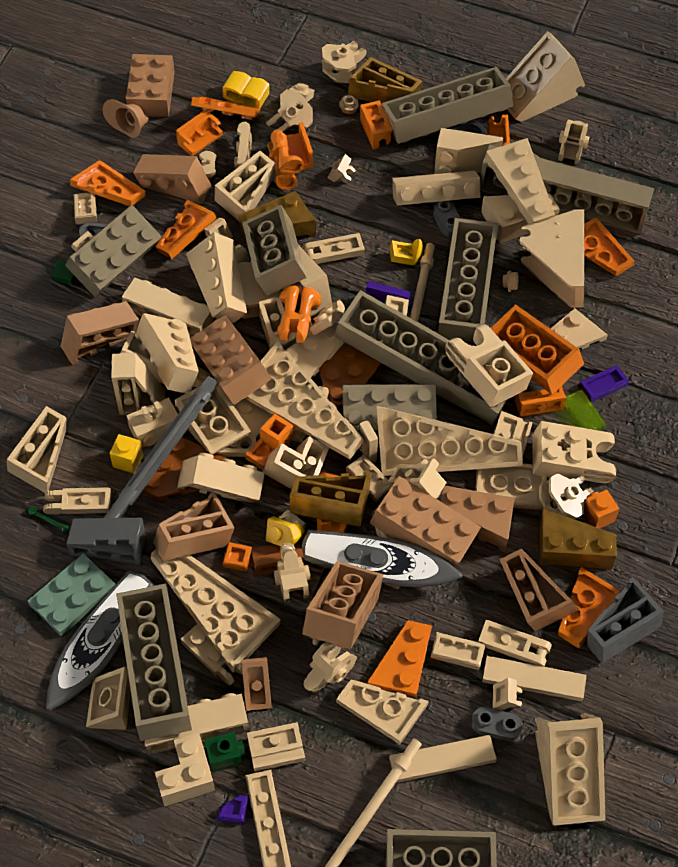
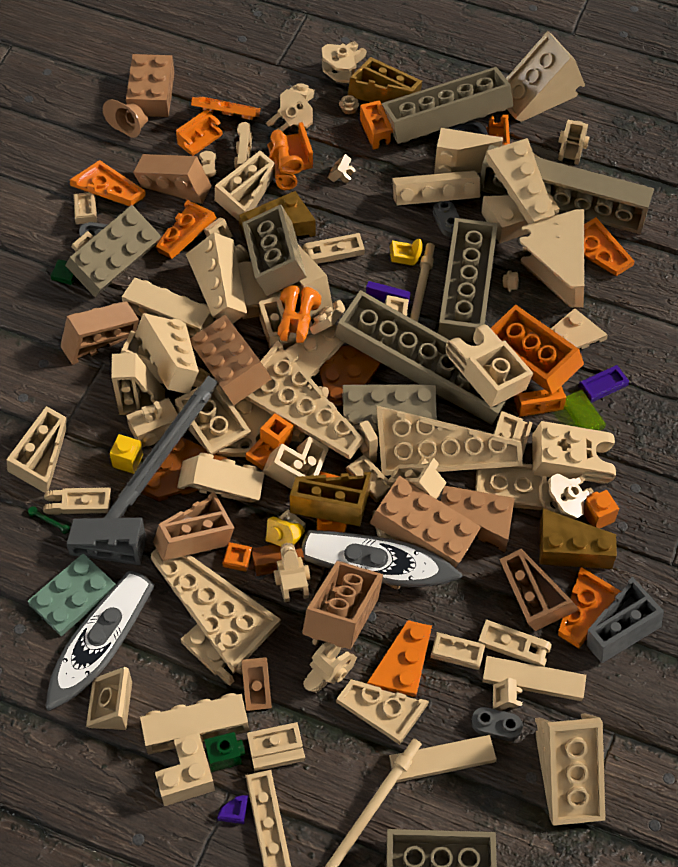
(153, 662): dark tan brick -> none
(245, 89): yellow brick -> none

